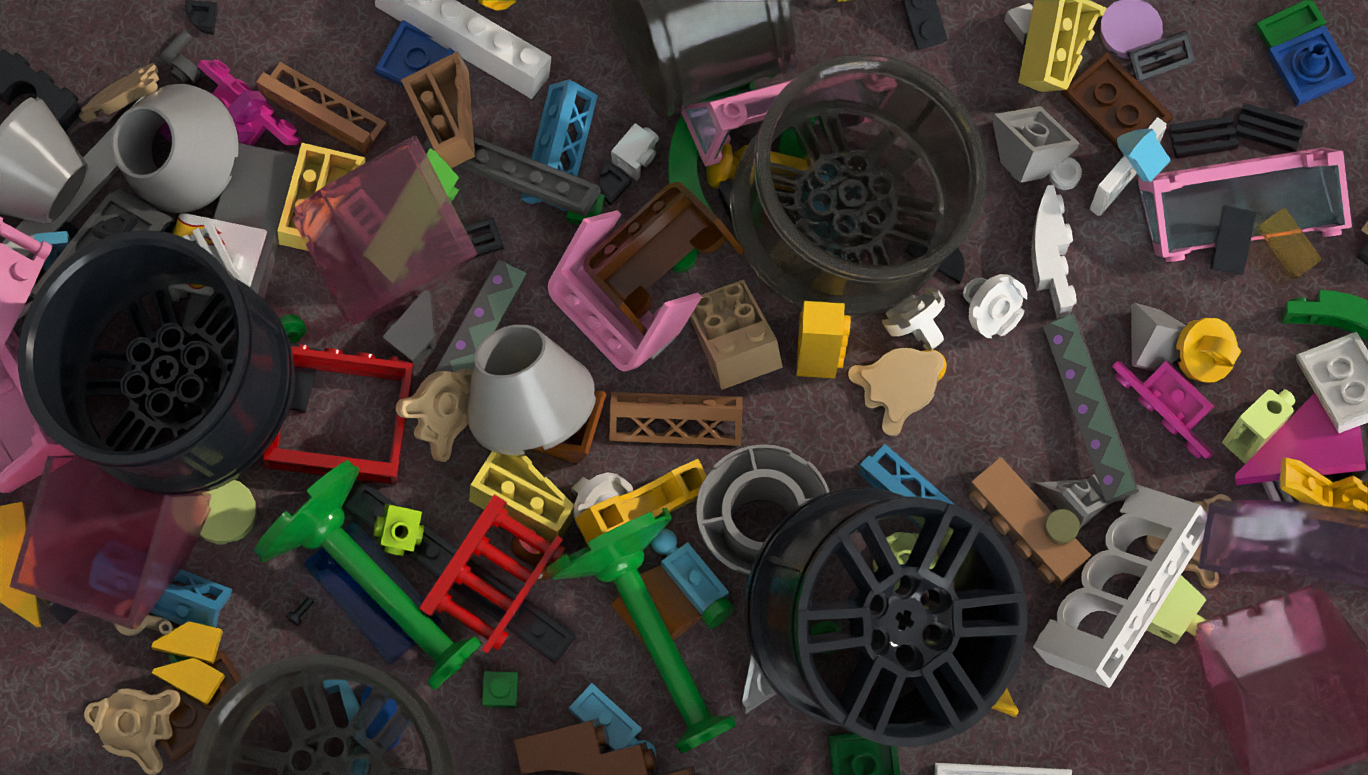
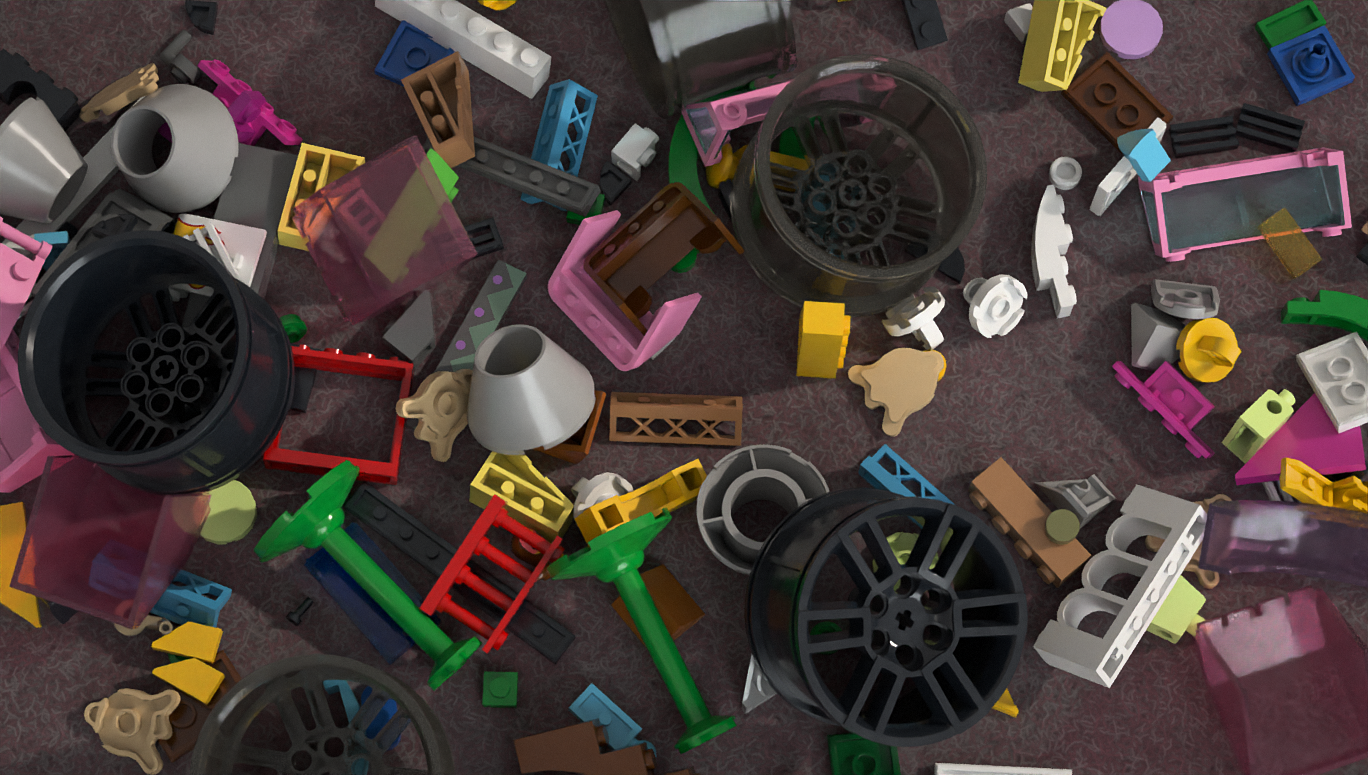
(319, 114): medium nougat fence -> none
(411, 530): lime brick -> none
(688, 571): medium azure plate -> none
(717, 612): green tile -> none
(735, 335): tan slope -> none
(1031, 143): light grey slope -> none
(1091, 409): tile -> none
(1136, 63): black tile -> none
(1185, 299): none -> light grey tile
(1233, 240): black tile -> none

